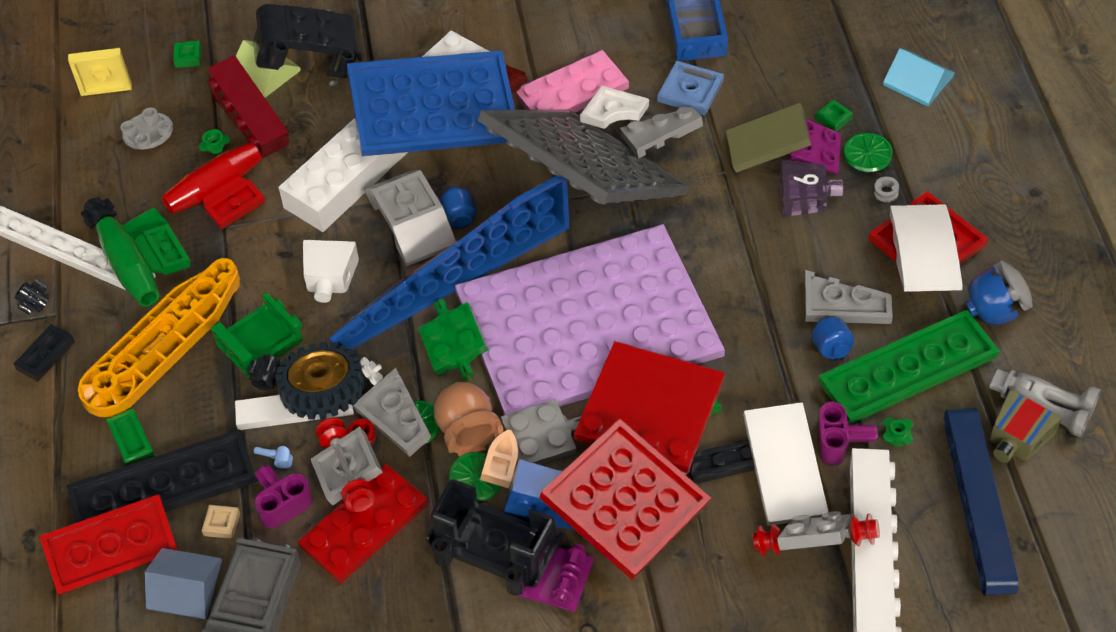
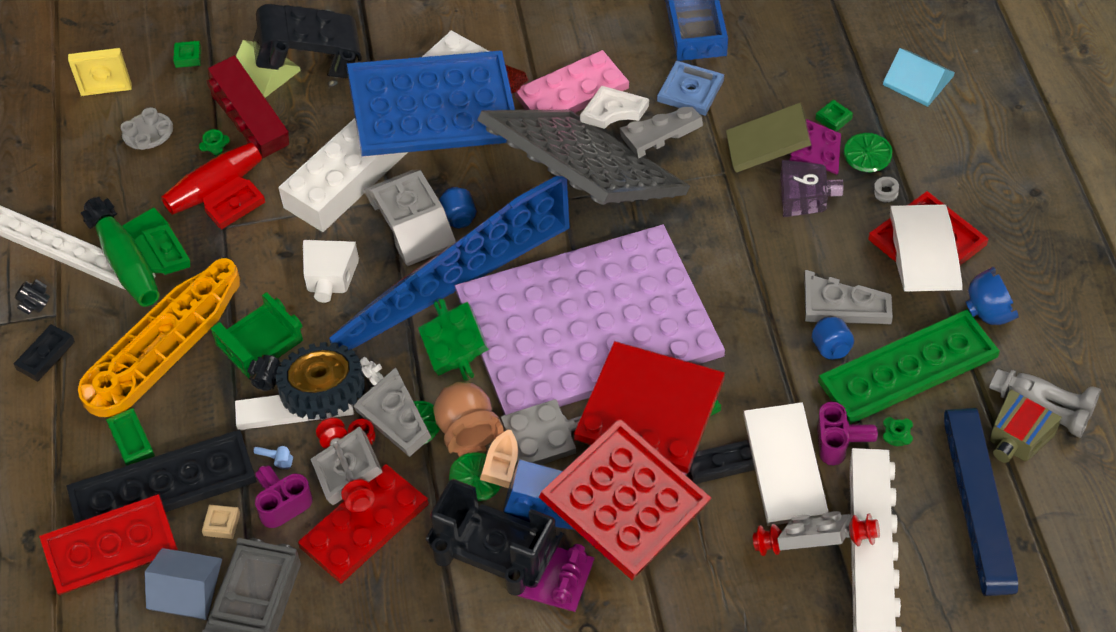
(1017, 287): light grey dish -> none

